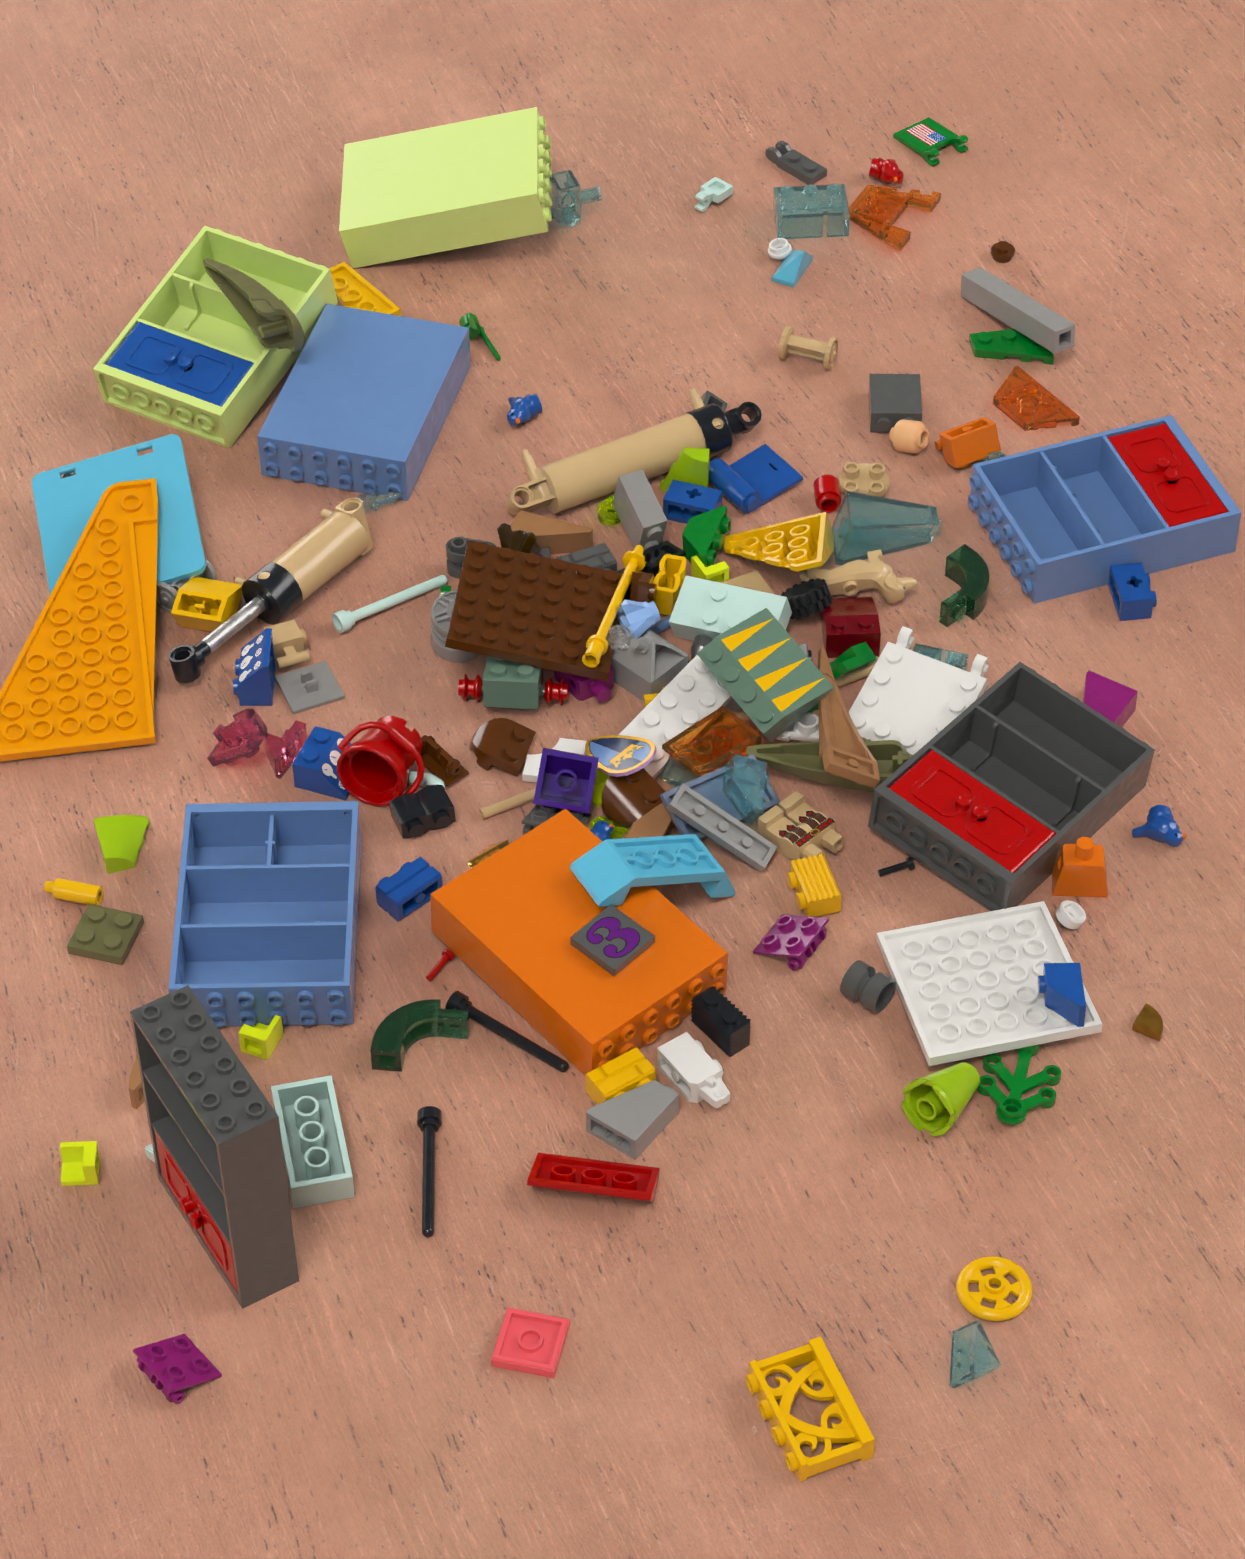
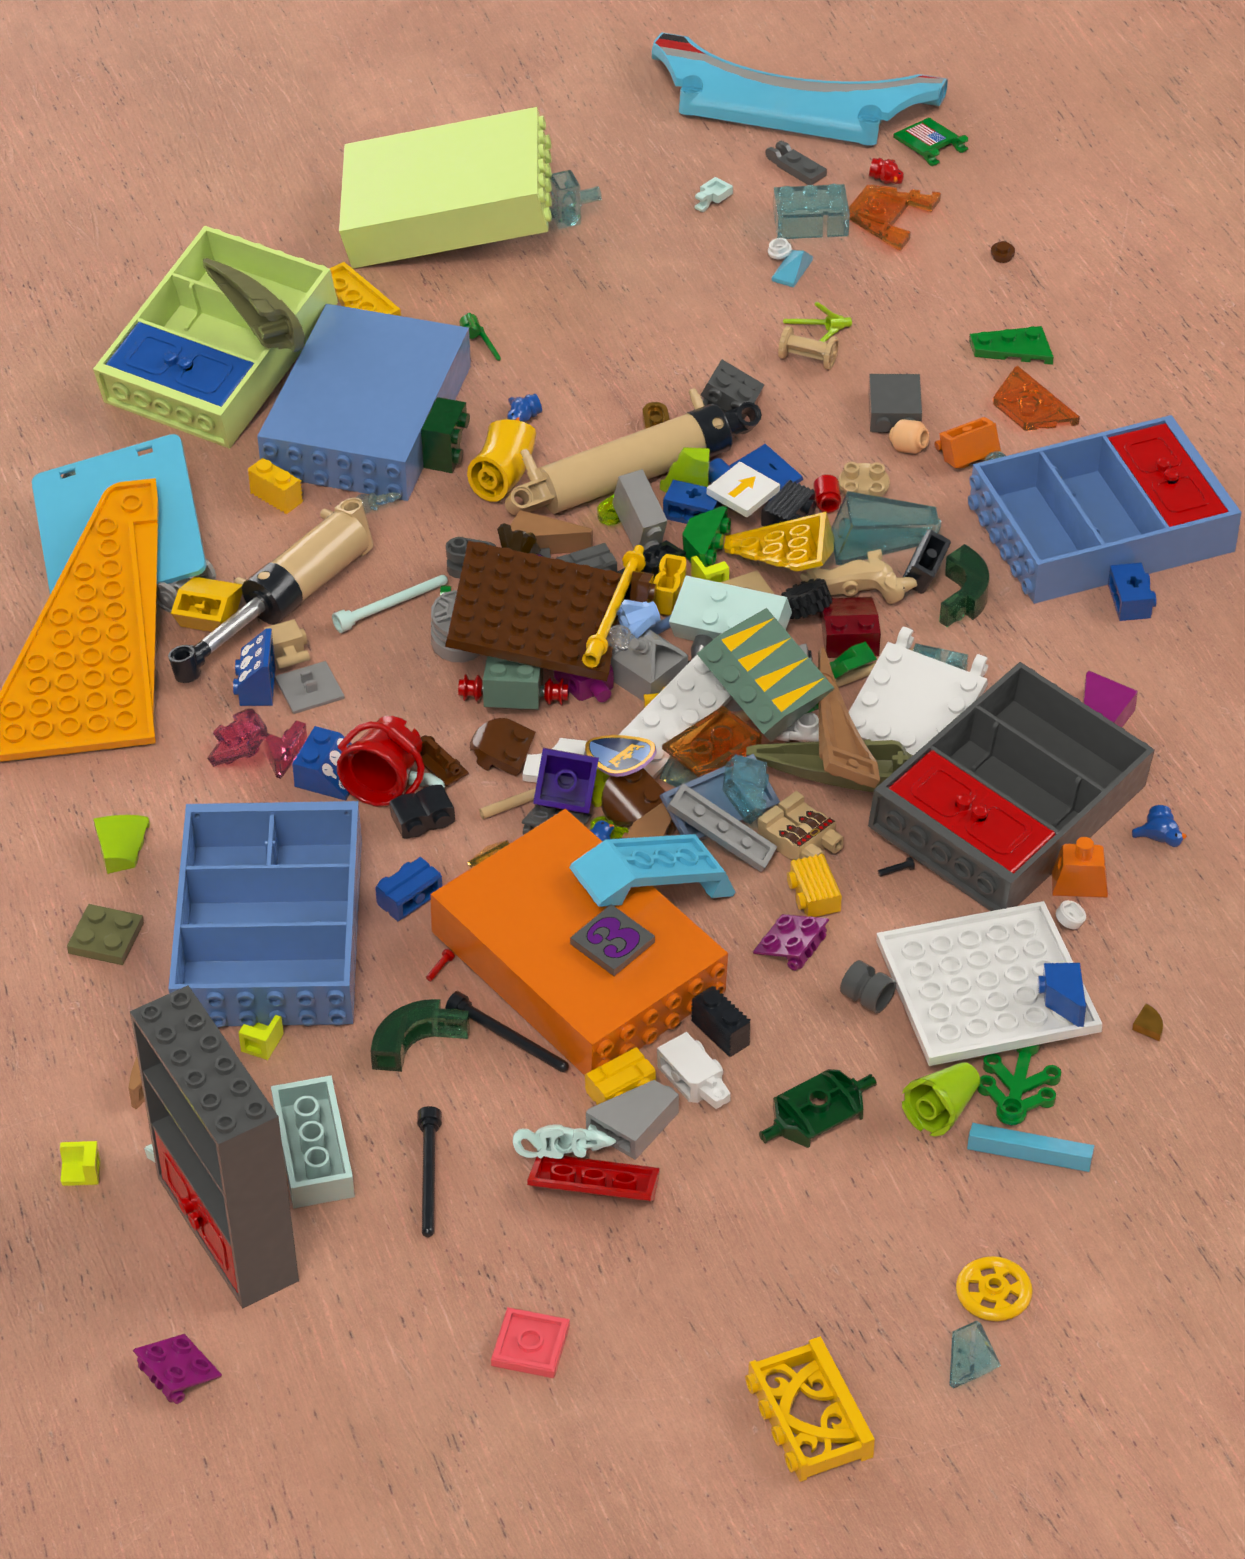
(75, 891): yellow cylinder -> none
(275, 485): none -> yellow brick
(443, 434): none -> dark green brick
(500, 461): none -> yellow brick
(557, 1140): none -> light aqua animal
(654, 414): none -> pearl gold plate
(731, 387): none -> dark grey plate
(743, 489): none -> white tile
(786, 103): none -> medium azure panel
(789, 504): none -> black brick
(802, 1120): none -> dark green plate
(832, 322): none -> lime plant
(927, 560): none -> black brick
(1018, 310): light grey brick -> none
(1030, 1147): none -> medium azure slope

